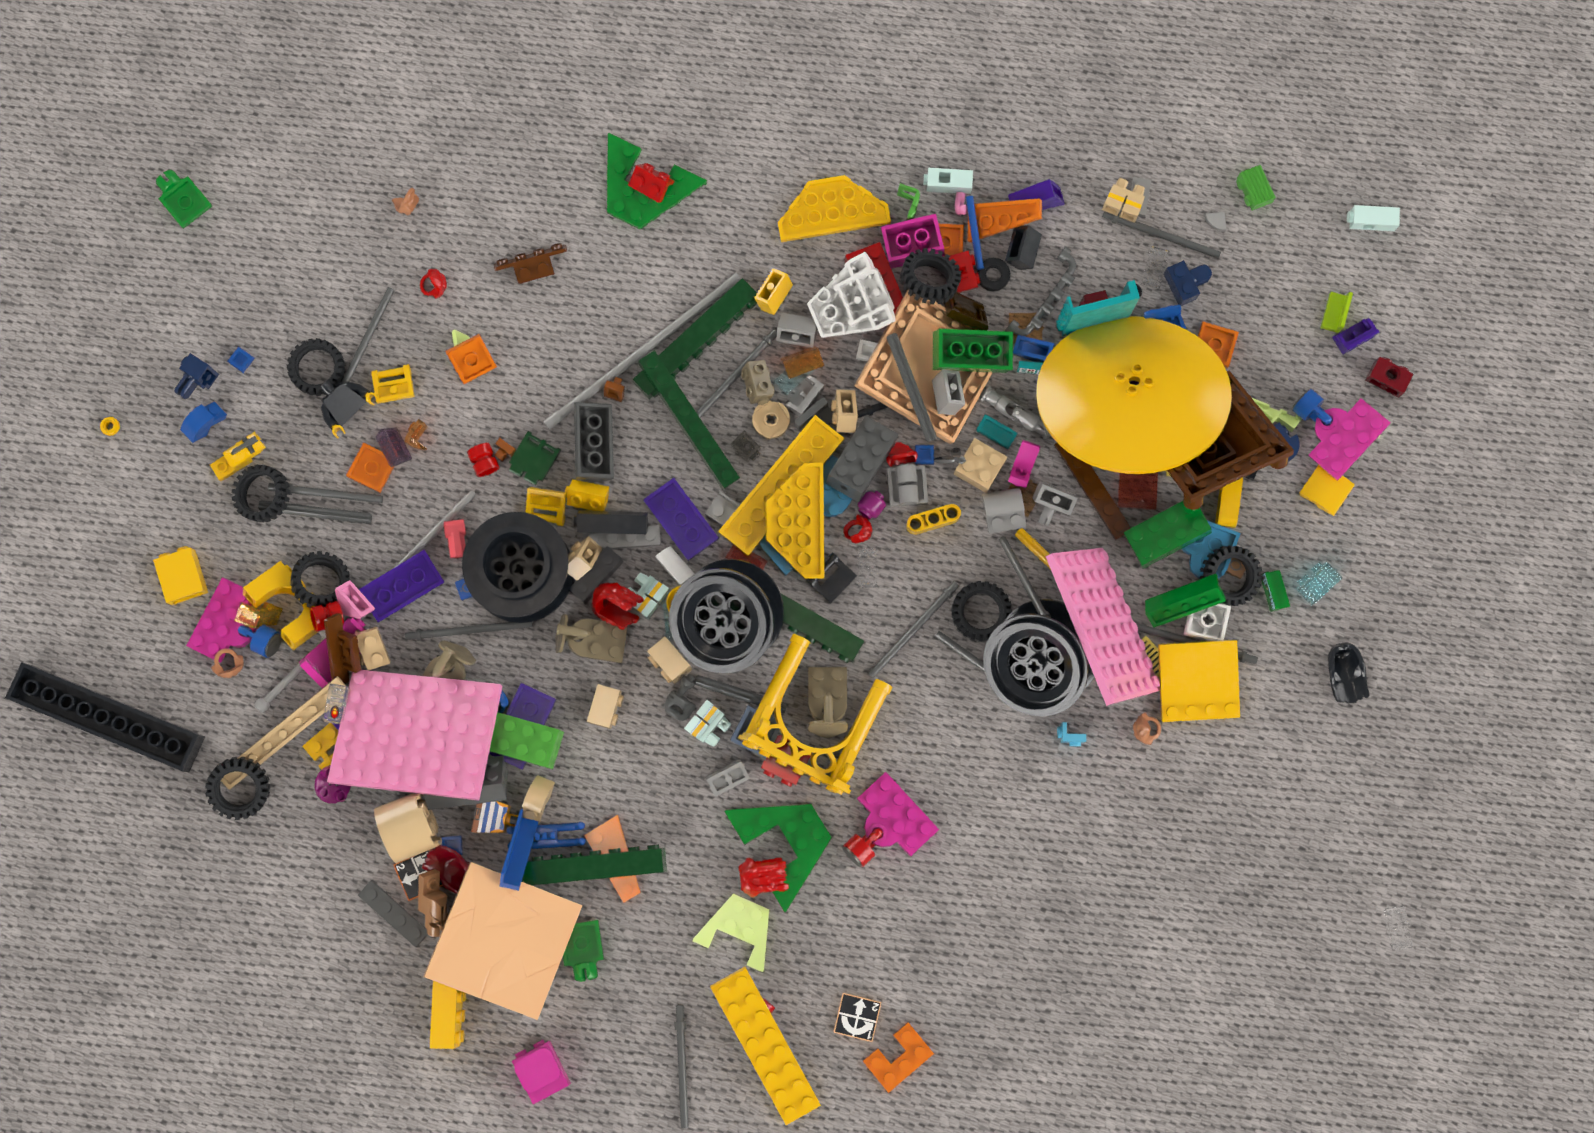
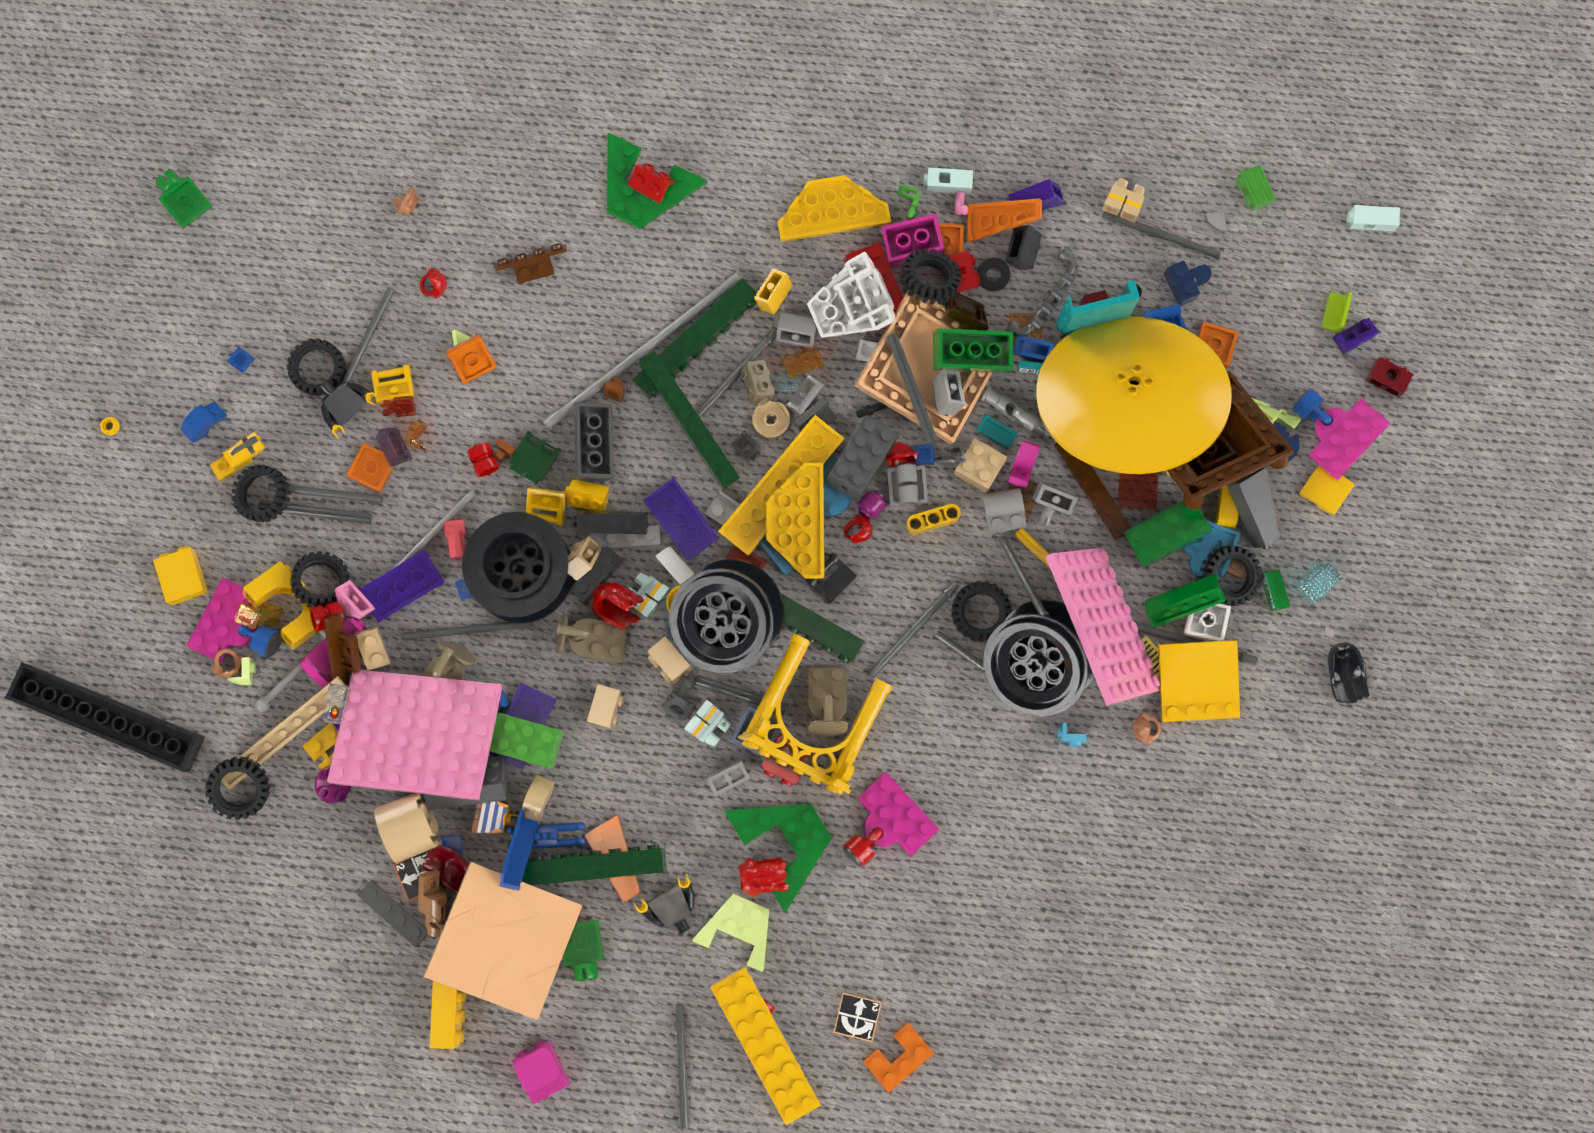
(195, 374): dark blue brick -> none
(248, 669): none -> yellowish green plate
(402, 406): none -> clear red plate
(671, 907): none -> torso
(845, 411): tan brick -> none
(974, 233): blue bar -> none
(1256, 508): none -> slope

